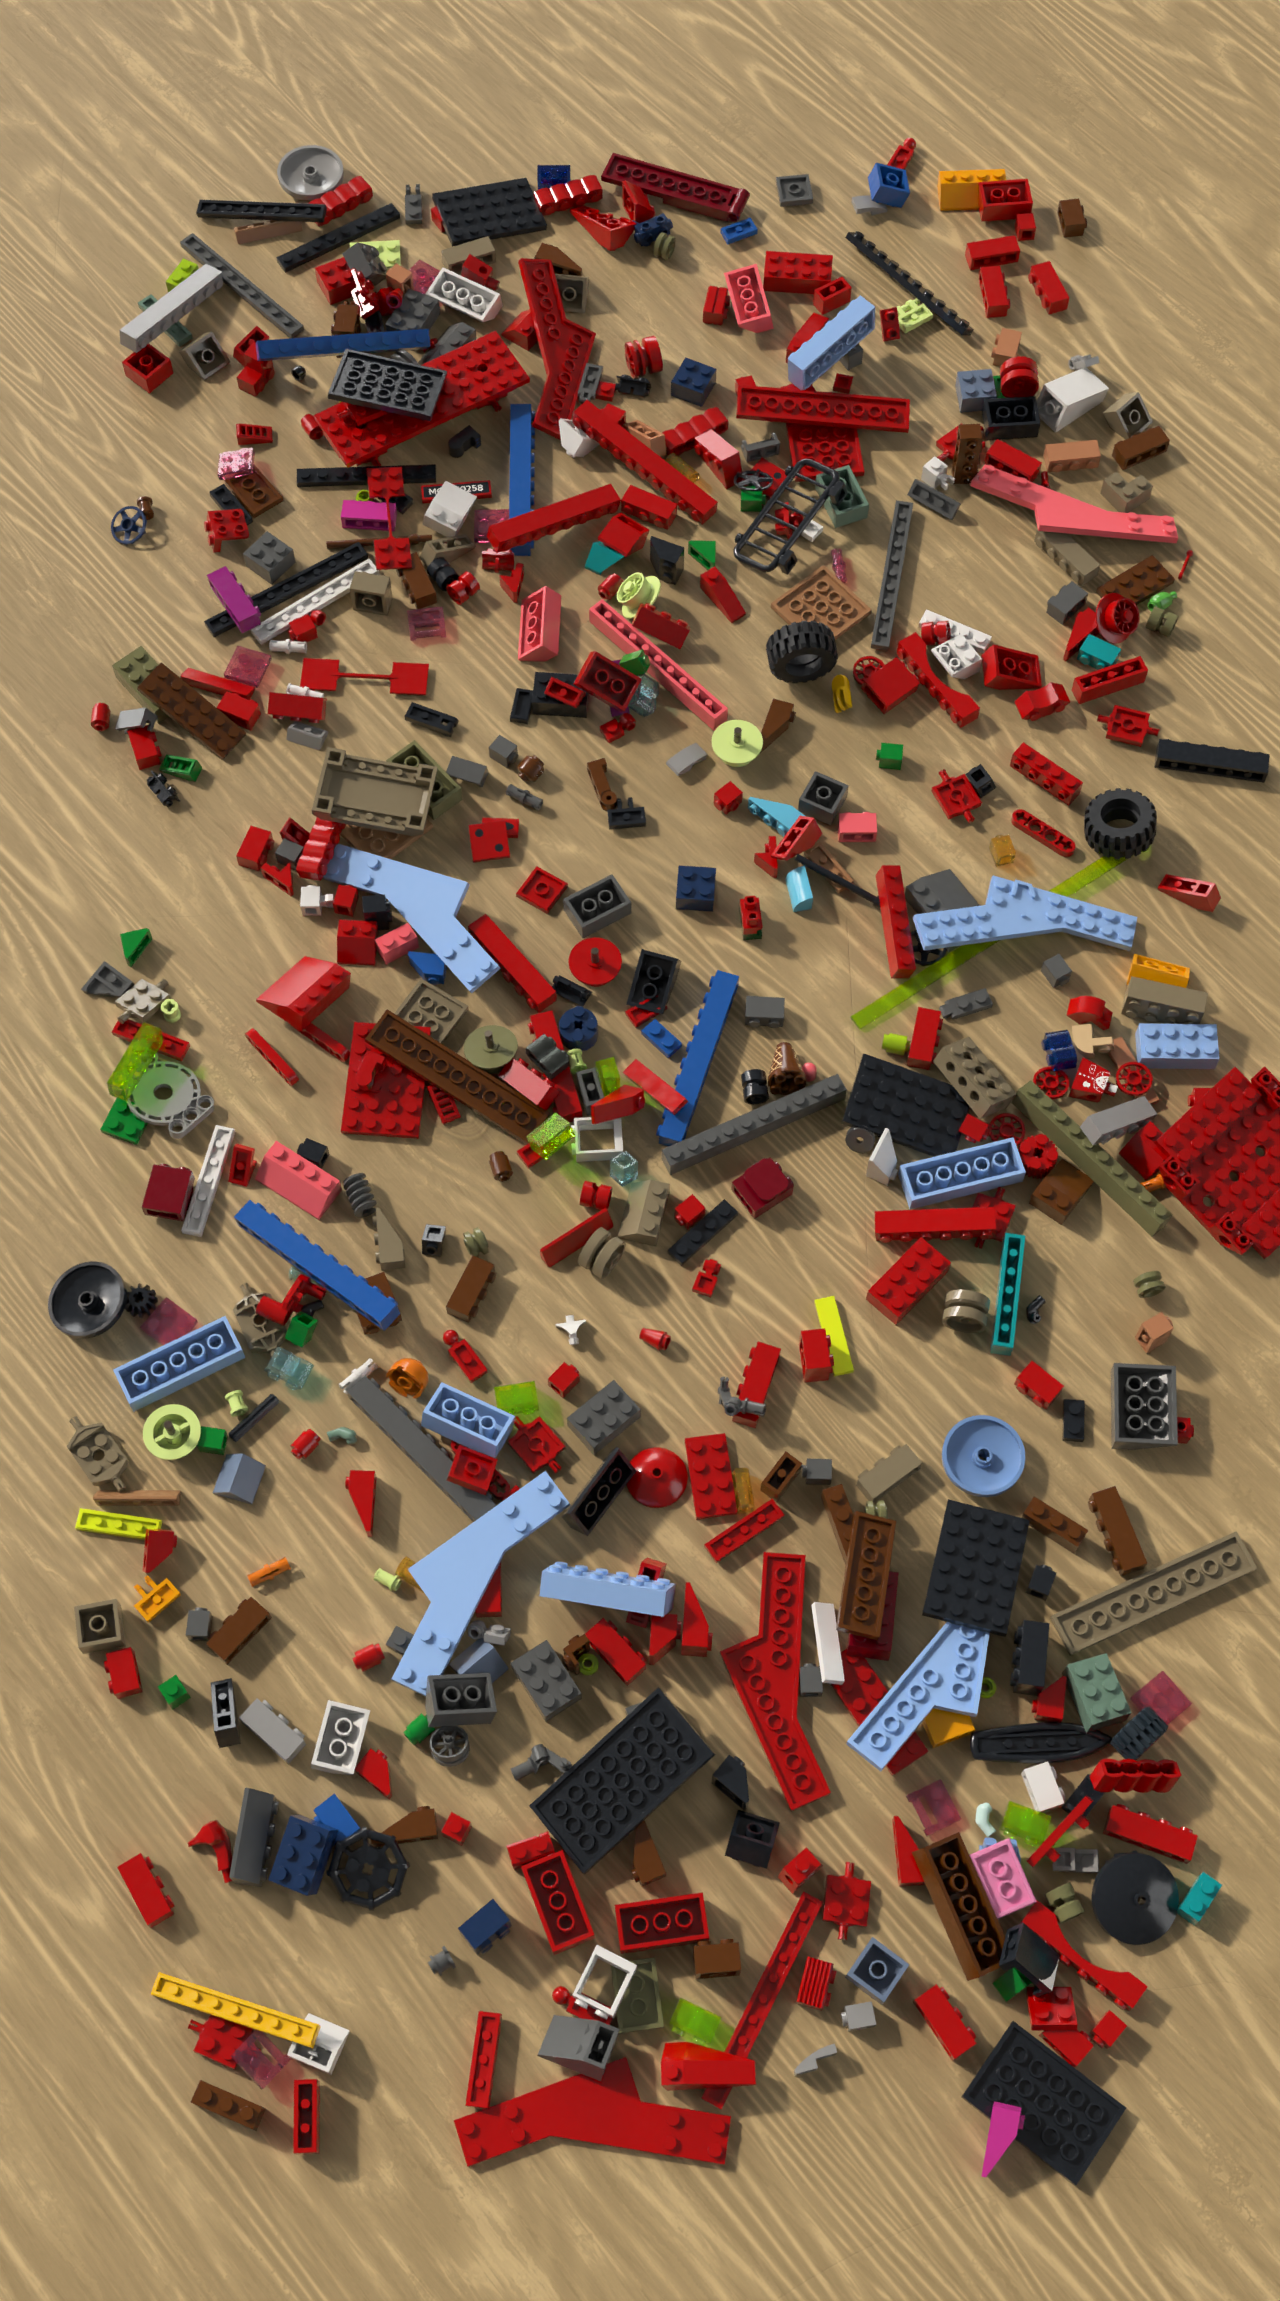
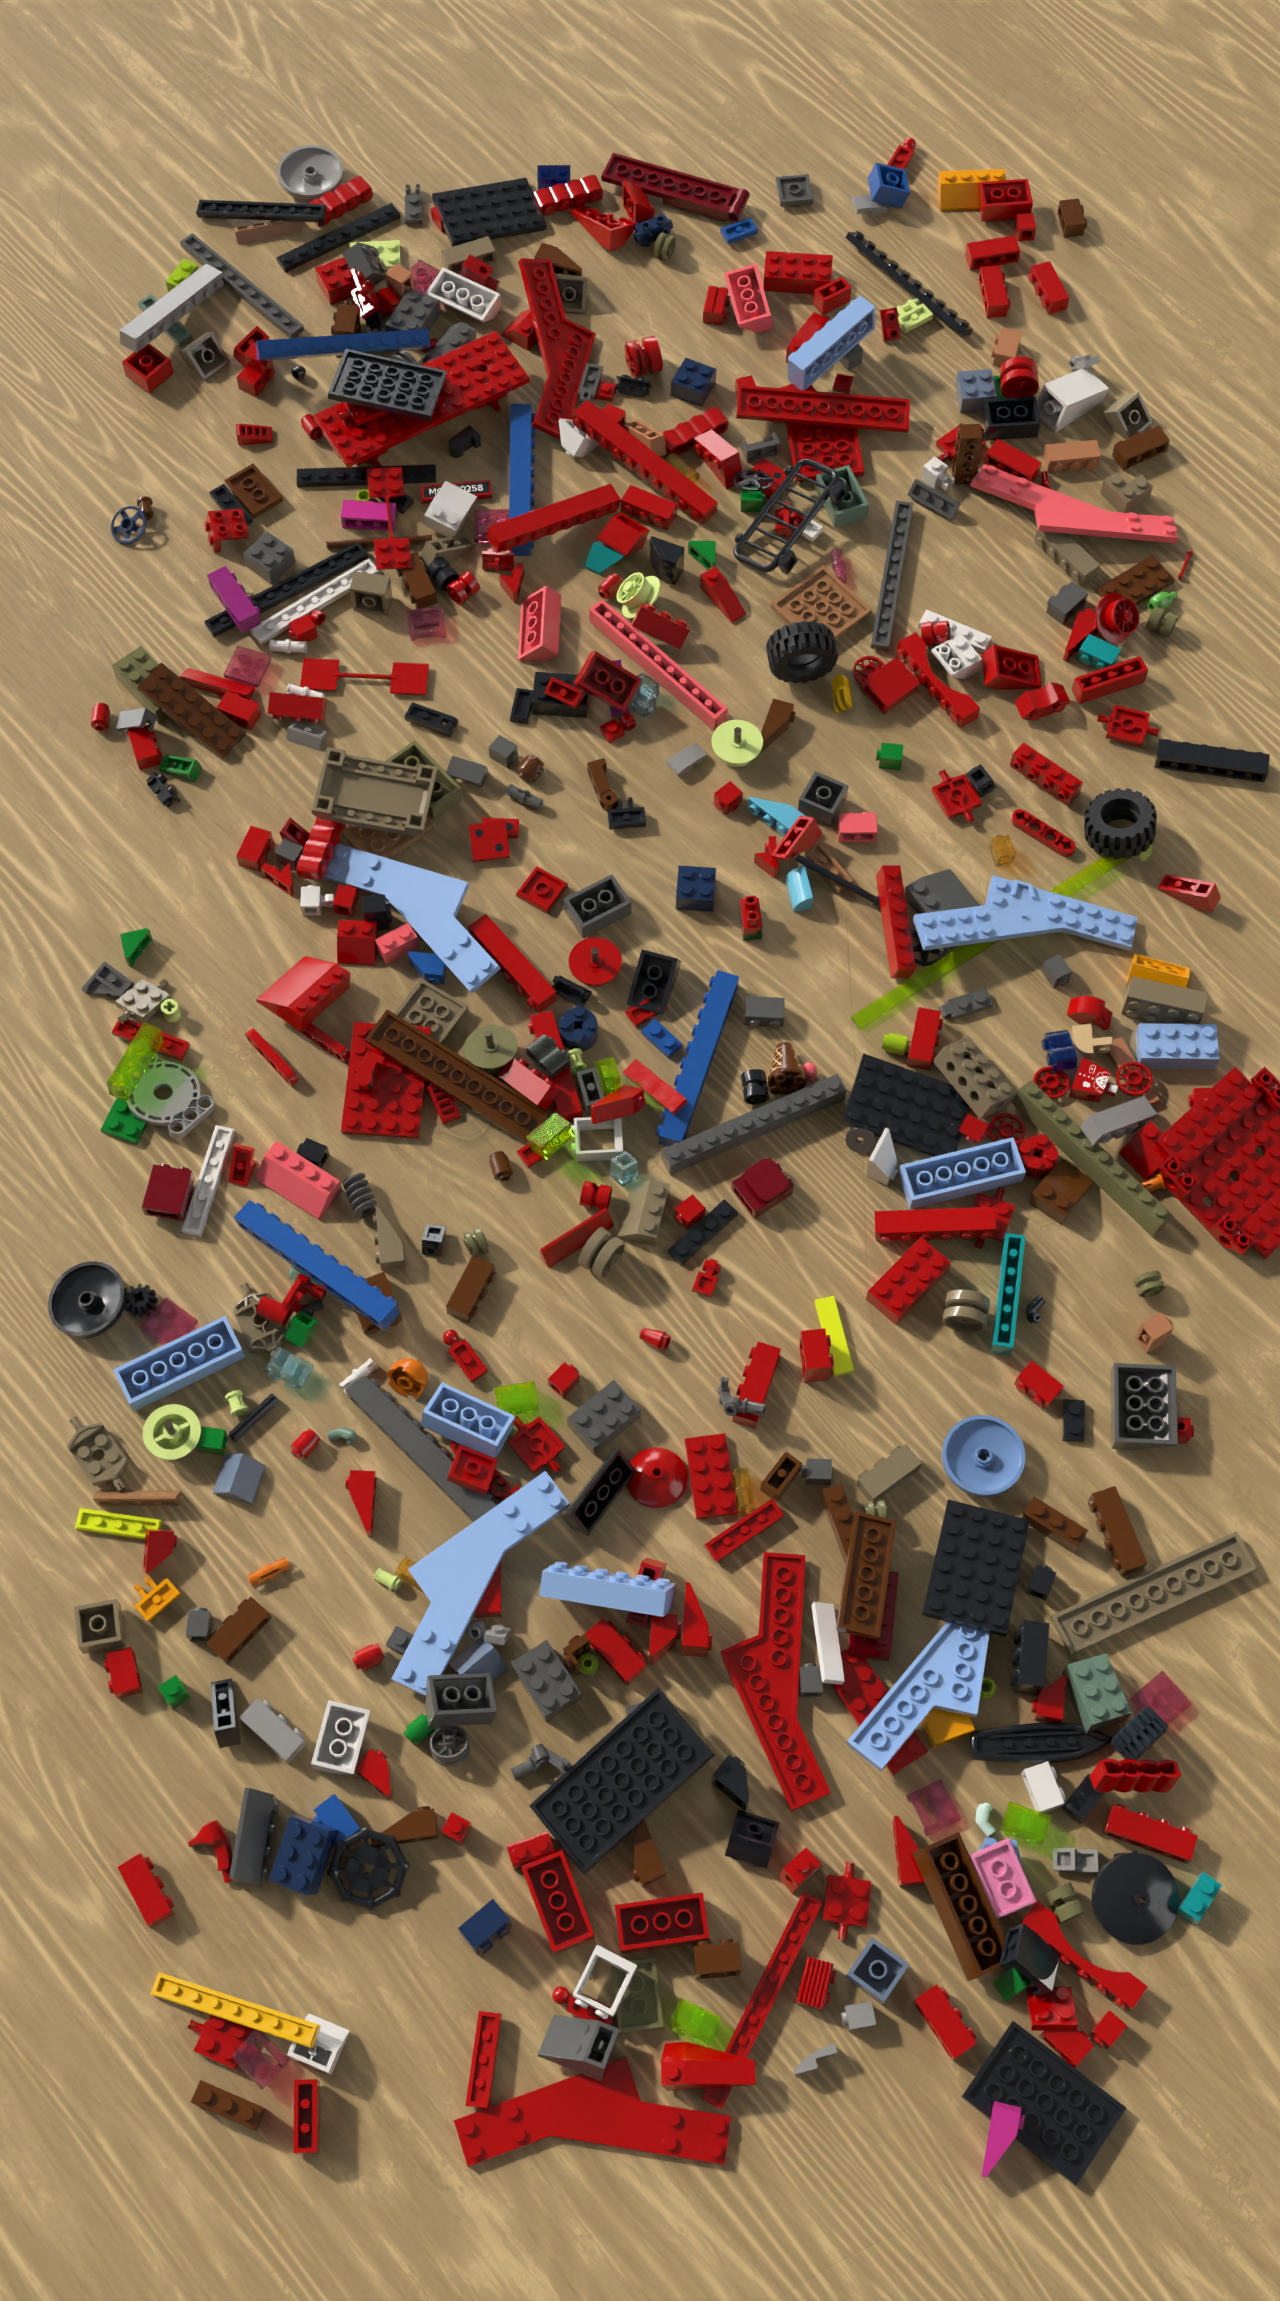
(236, 463): clear pink plate -> none
(394, 298): red cone -> none
(441, 1962): dark grey brick -> none
(571, 1327): white piece -> none
(635, 662): green brick -> none
(1046, 1848): red hinge -> none

